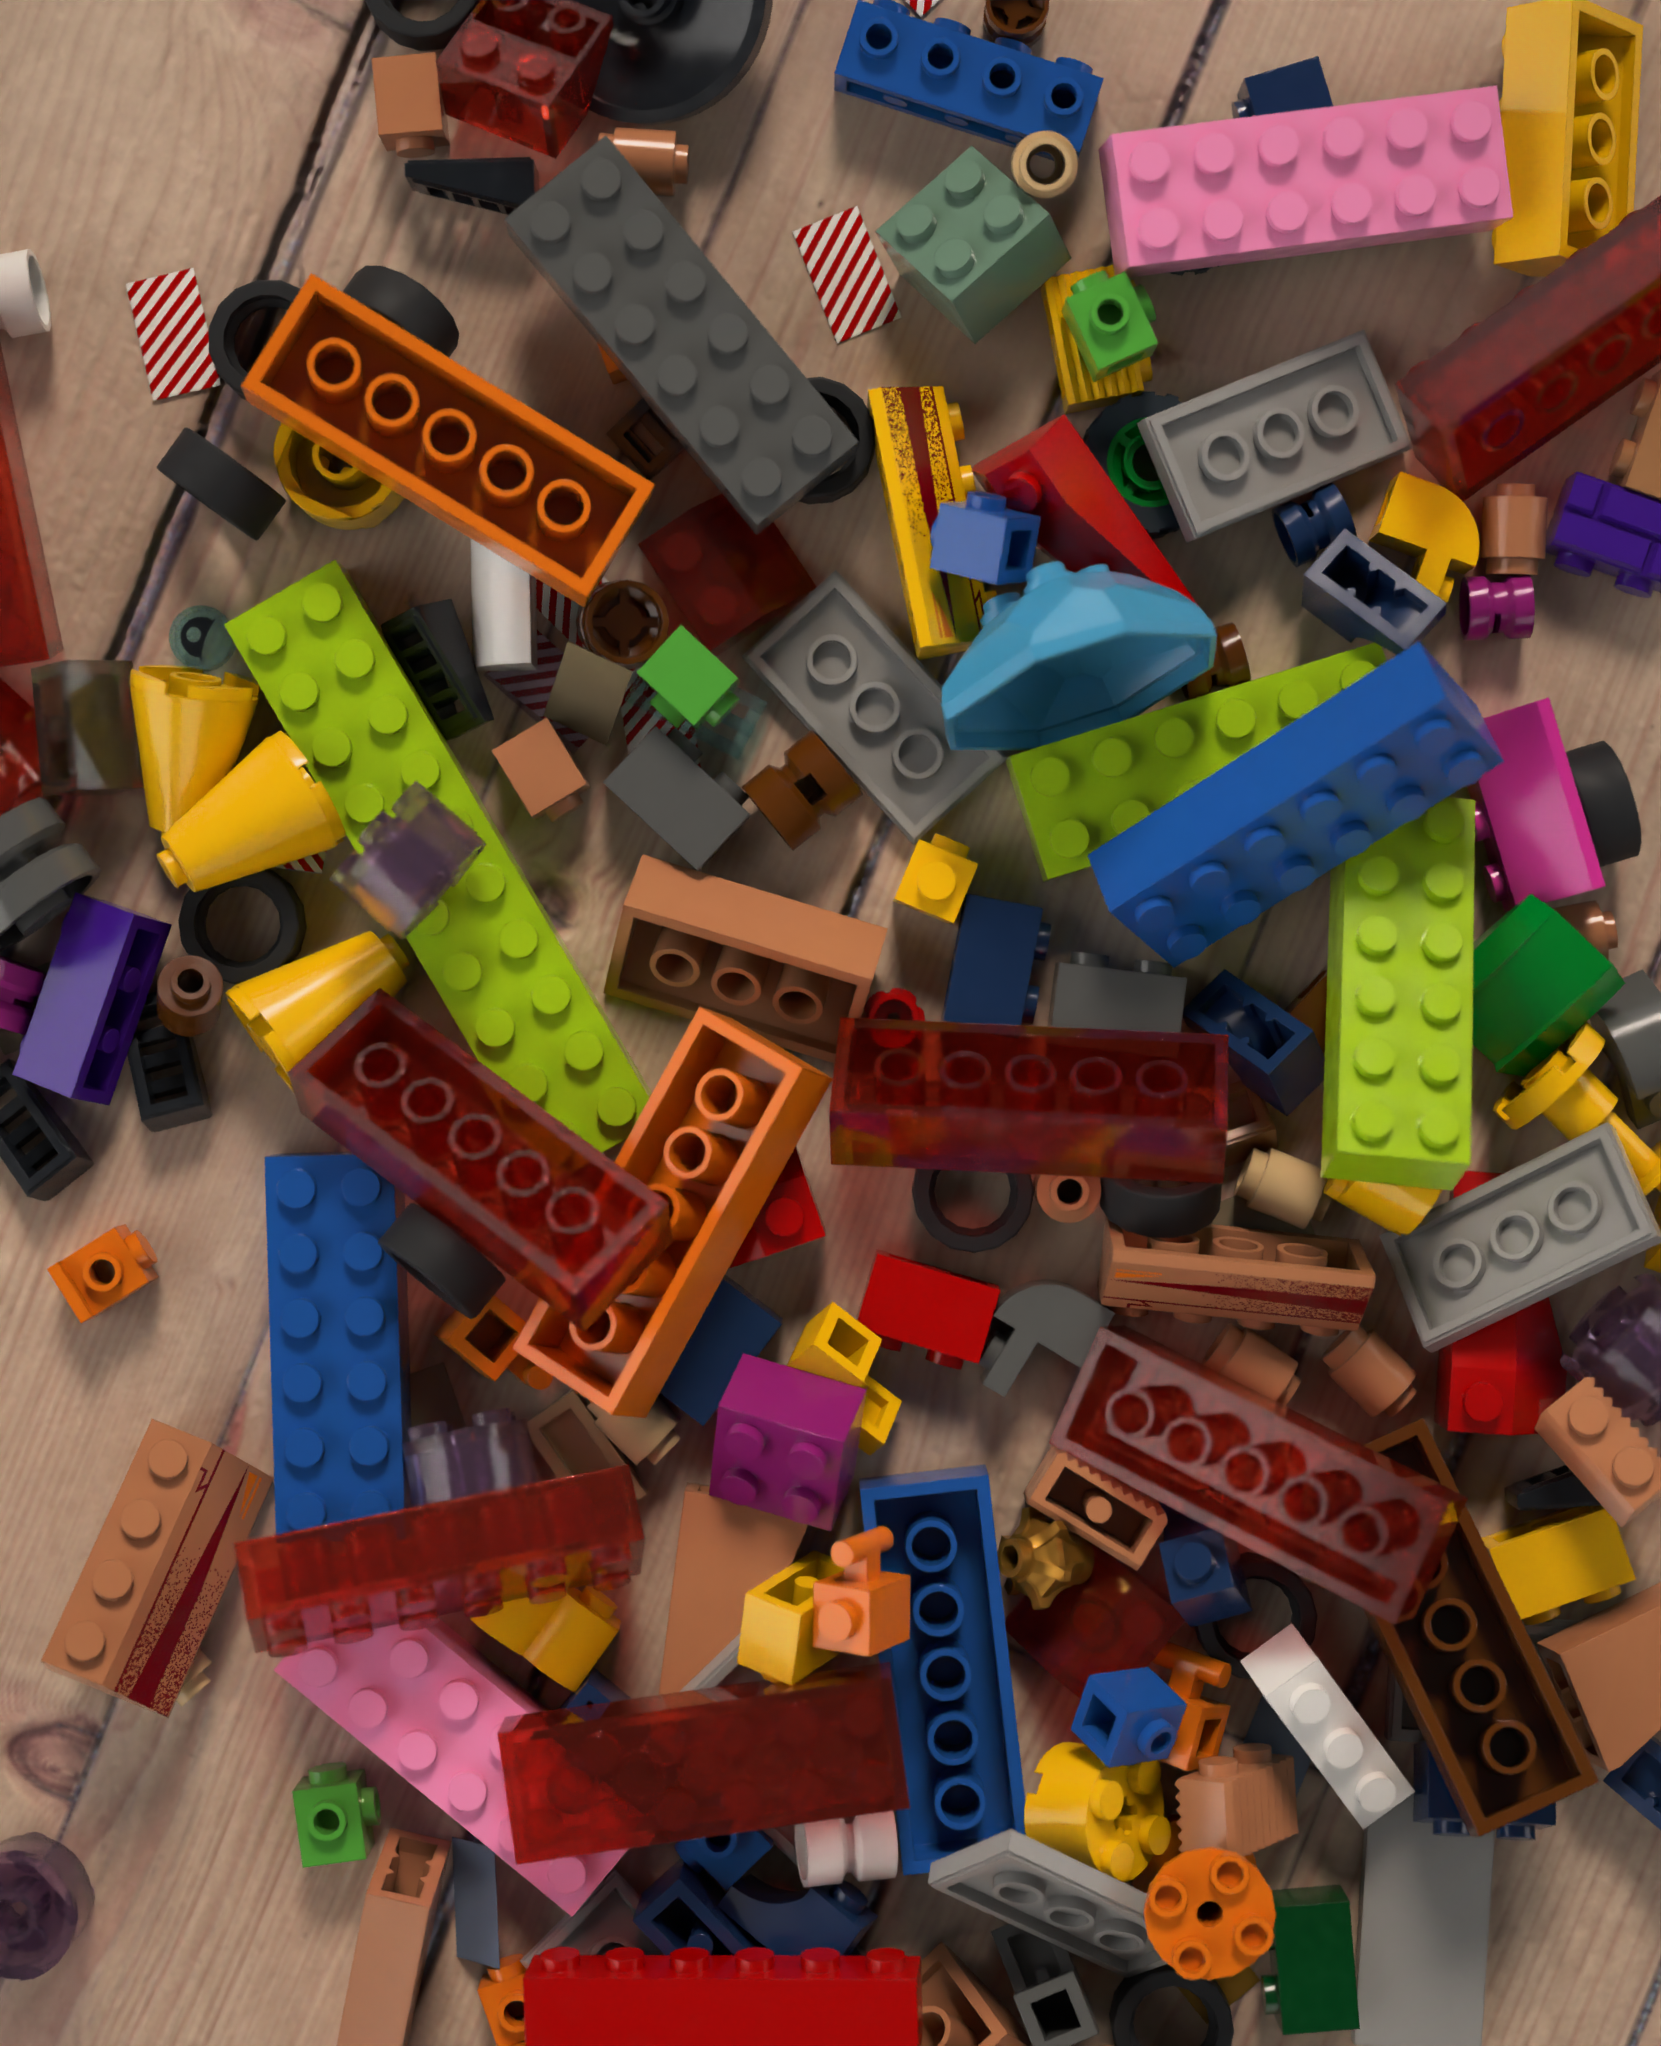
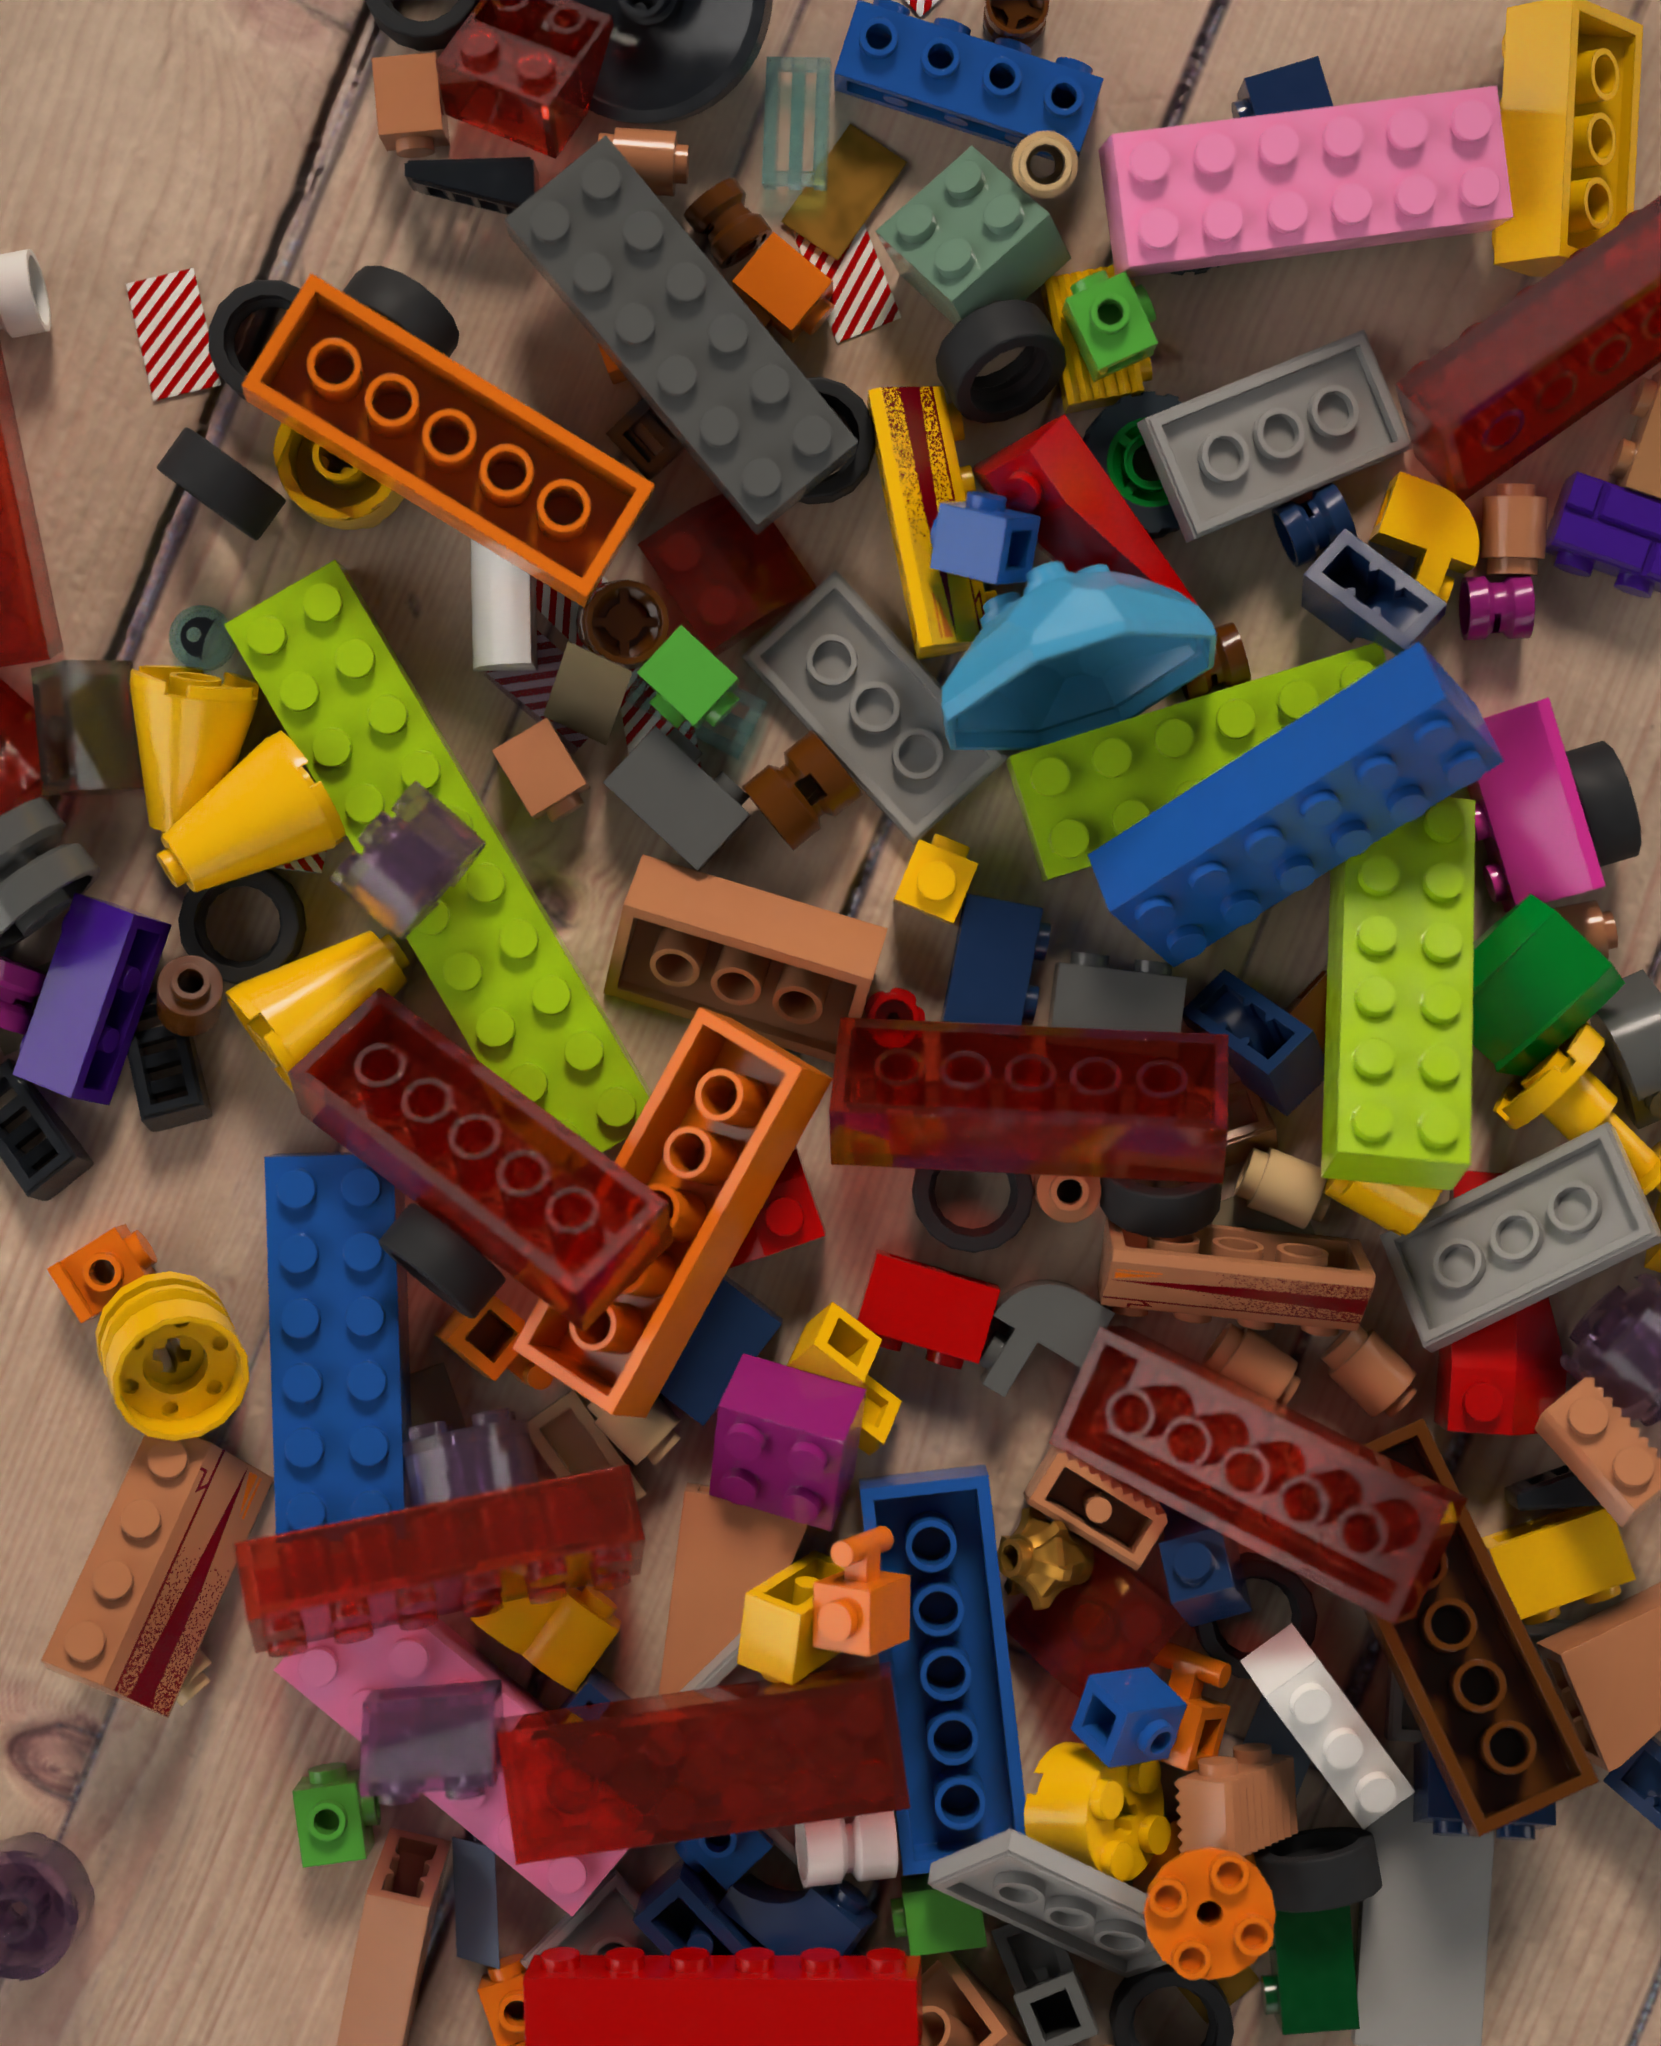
(171, 1356): none -> yellow wheel
(431, 1741): none -> clear purple slope
(433, 647): black slope -> none
(726, 221): none -> reddish brown wheel
(784, 289): none -> orange brick
(796, 177): none -> clear light blue tile
(857, 181): none -> pearl gold sticker
(935, 1919): none -> bright green brick
(984, 337): none -> black tyre
(1321, 1869): none -> black tyre

